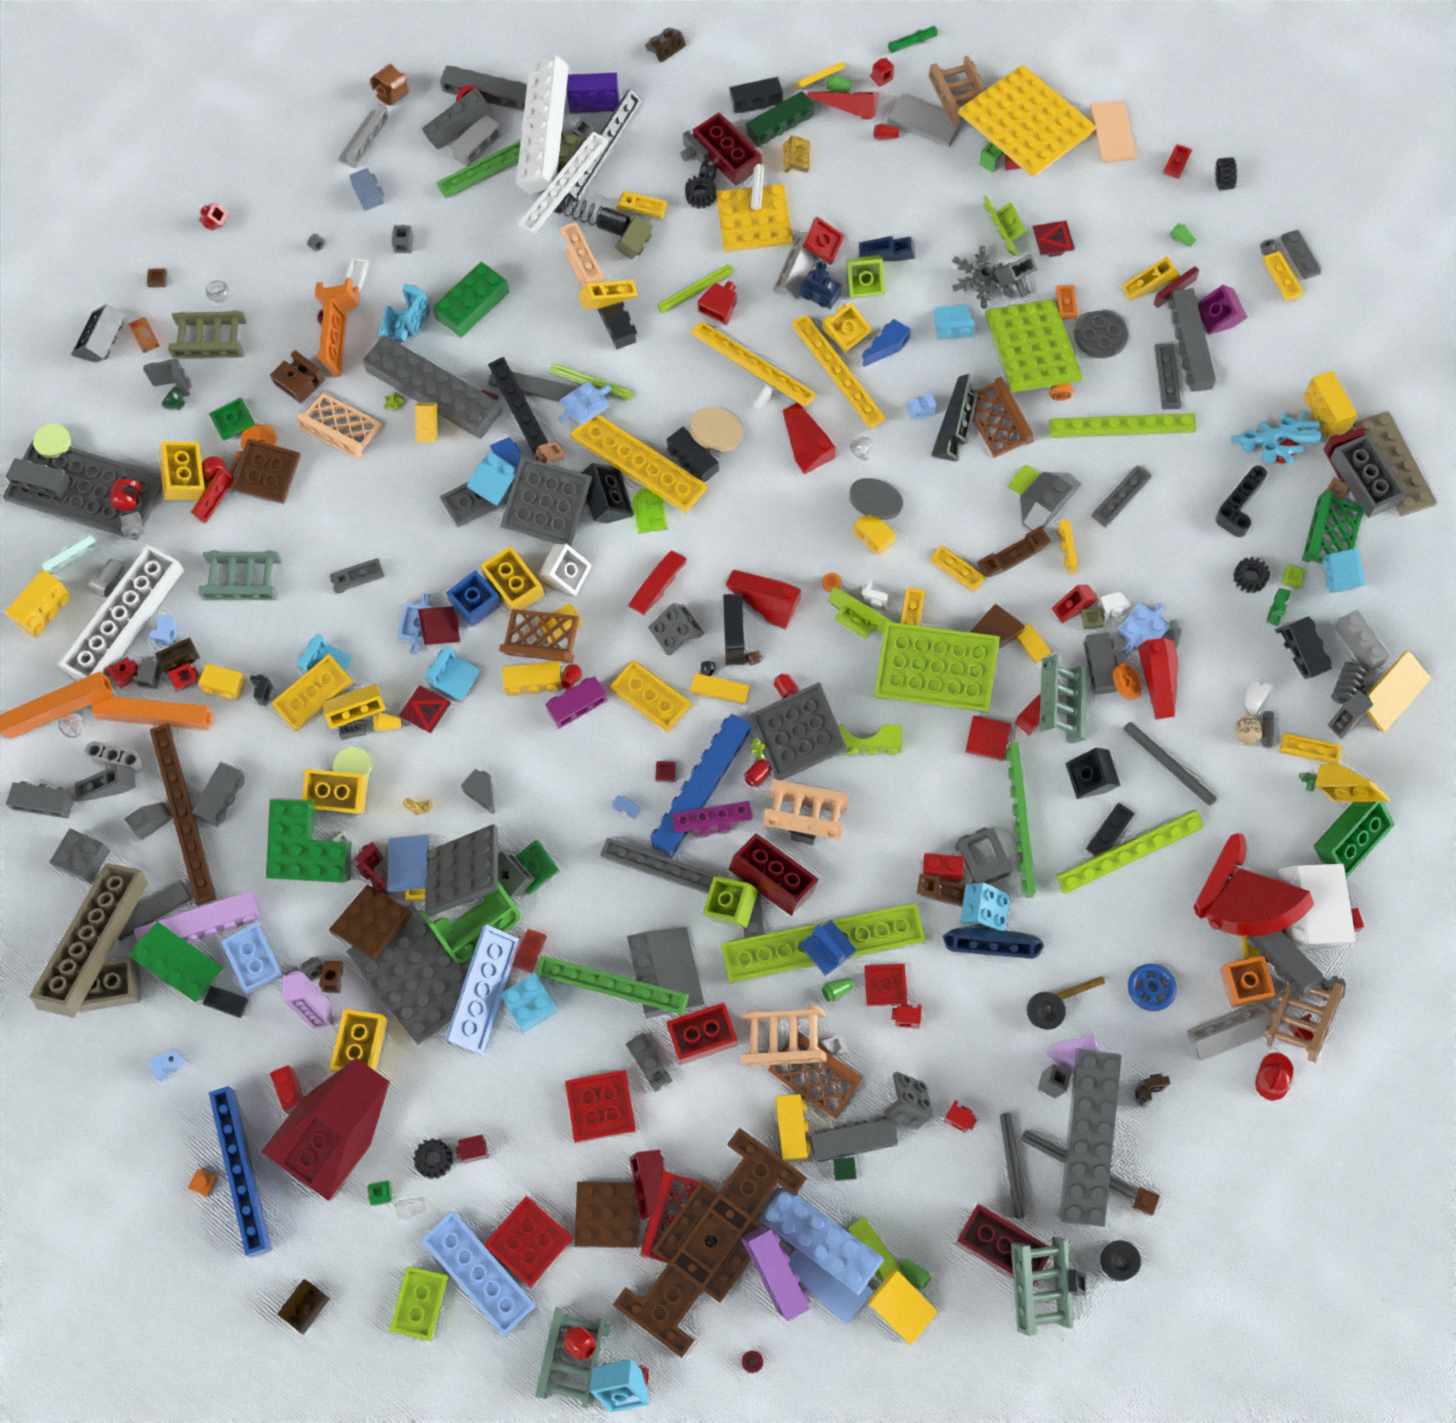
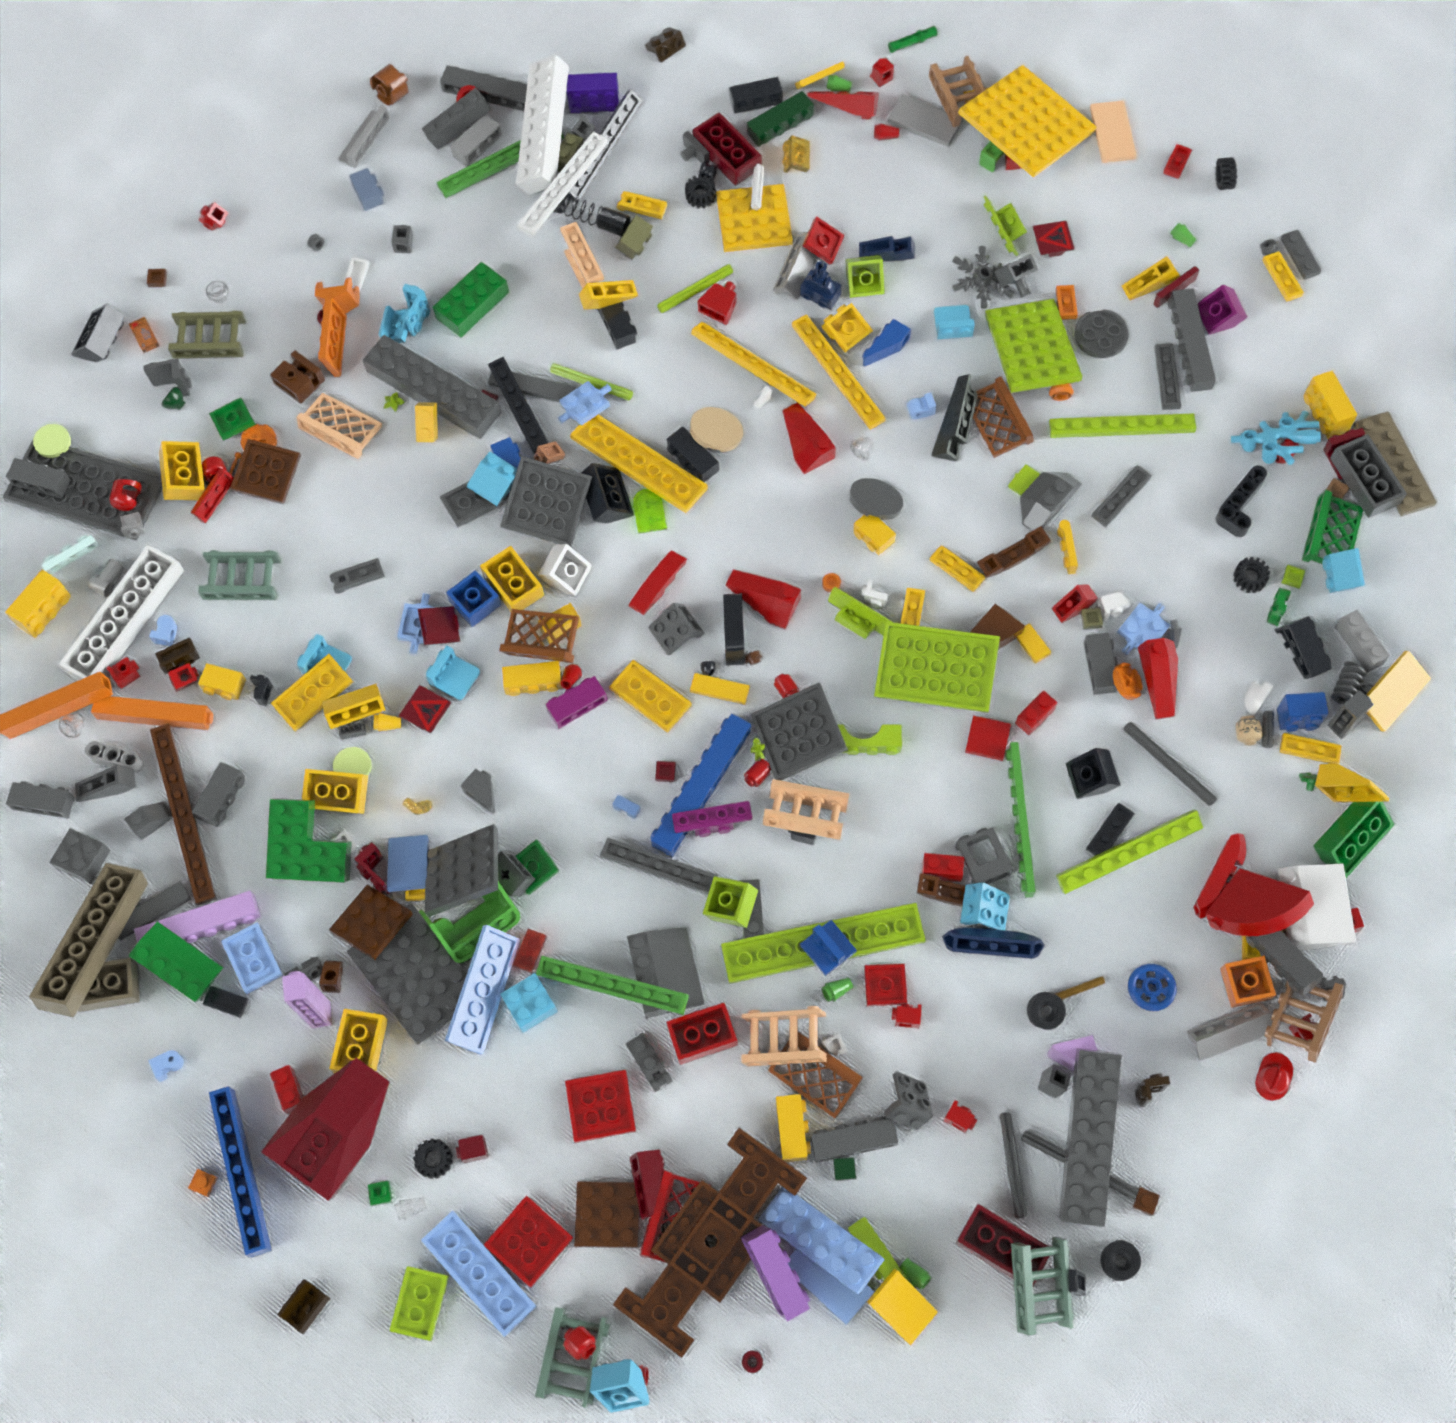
(148, 673): dark grey brick -> none
(773, 874): dark red brick -> none
(1076, 699): sand green fence -> none
(1302, 711): none -> blue brick

